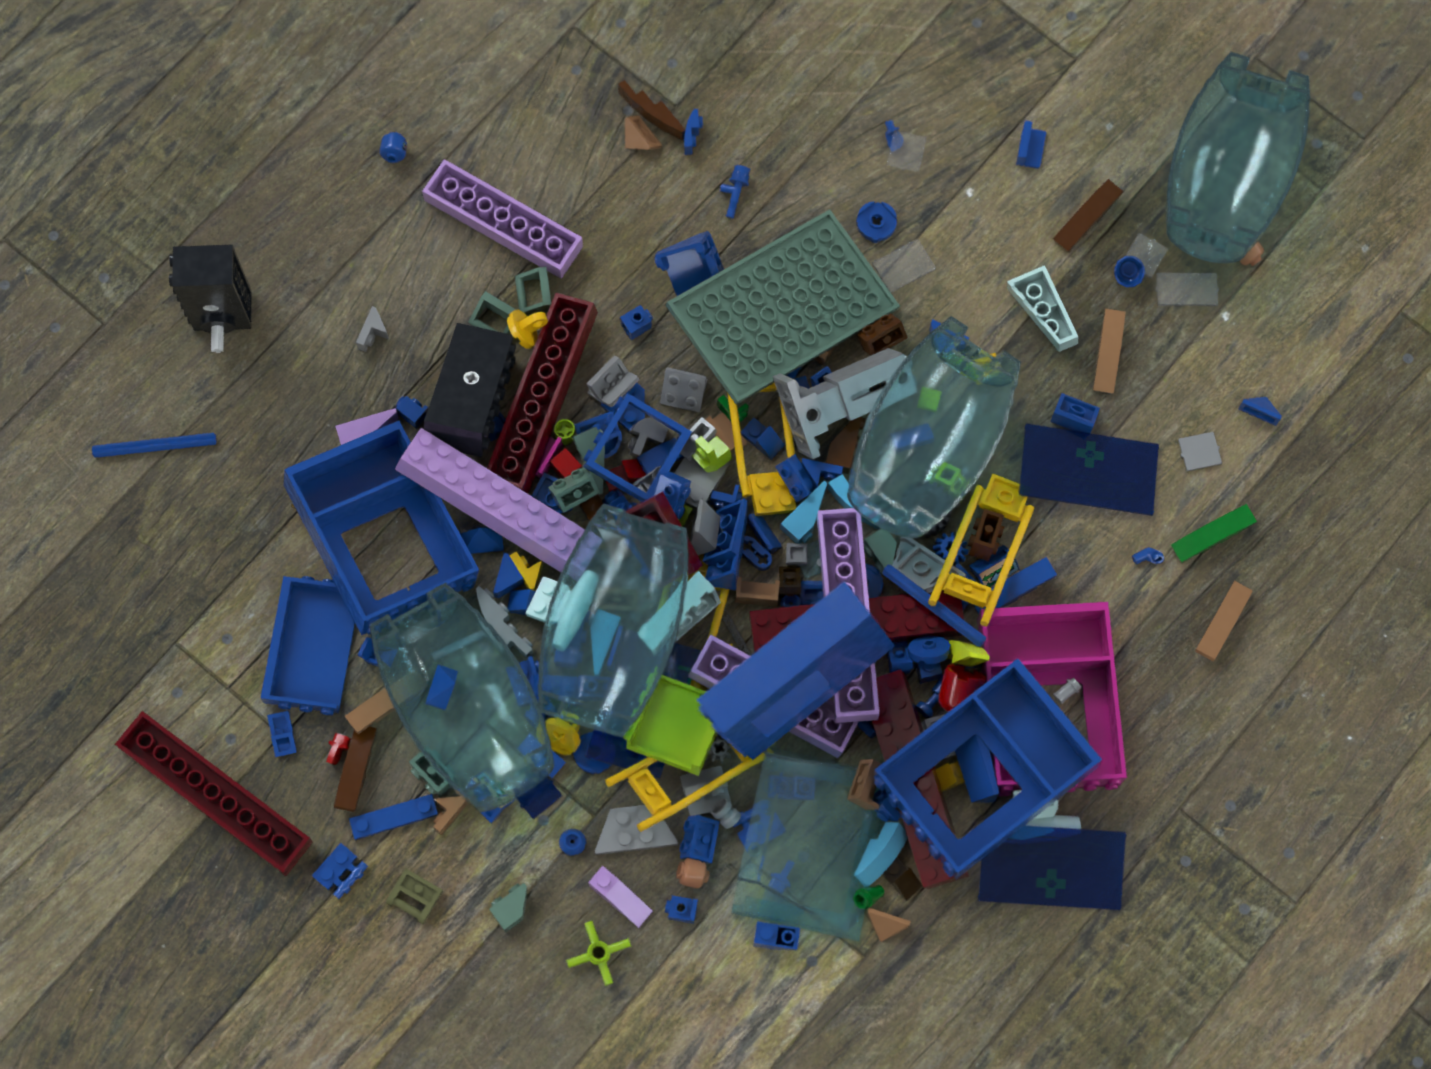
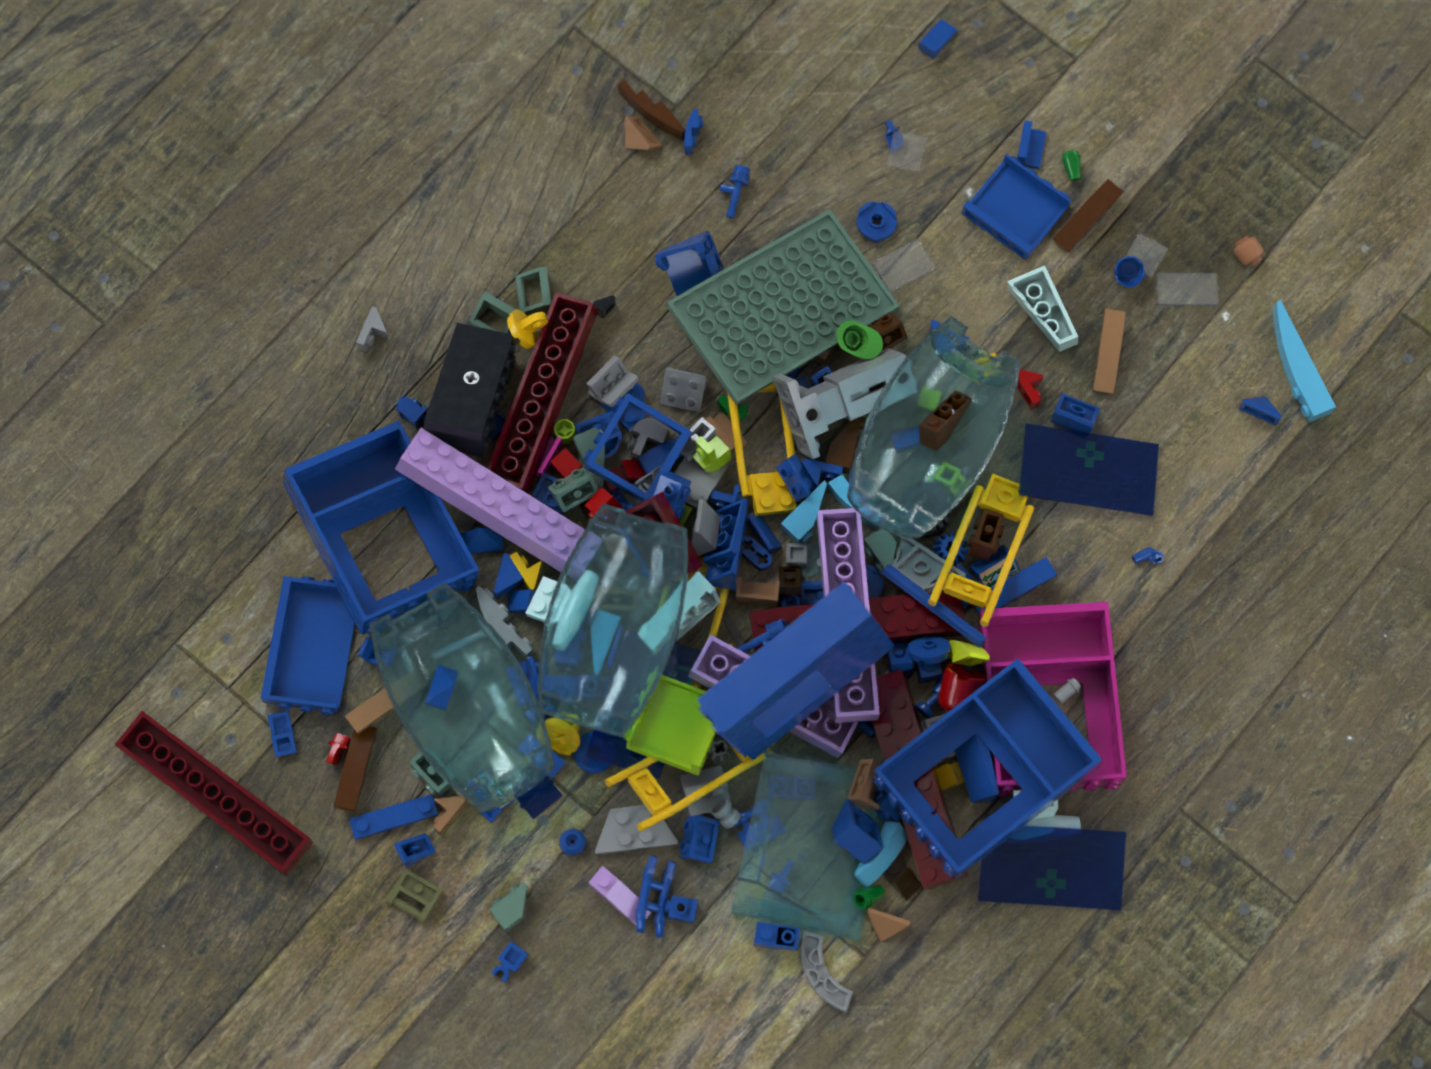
(154, 445): blue axle -> none
(211, 290): black piece -> none
(335, 866): blue plate -> none
(363, 426): lavender slope -> none
(393, 146): blue head -> none
(414, 849): none -> blue slope
(502, 218): lavender brick -> none
(511, 958): none -> blue plate
(601, 497): none -> red brick
(602, 962): lime bar -> none
(605, 305): none -> black slope
(636, 322): blue brick -> none
(663, 887): none -> blue piece
(692, 873): nougat head -> none
(763, 438): blue slope -> none
(772, 630): none -> blue piece
(818, 975): none -> light grey tile
(857, 832): none -> blue slope
(859, 340): none -> bright green piece
(937, 38): none -> blue slope
(941, 423): none -> reddish brown slope
(1017, 207): none -> blue panel
(1026, 382): none -> red slope
(1072, 164): none -> green cone
(1200, 451): light grey piece -> none
(1214, 533): green slope -> none
(1223, 621): medium nougat slope -> none
(1235, 160): clear light blue windscreen -> none
(1300, 369): none -> medium azure slope

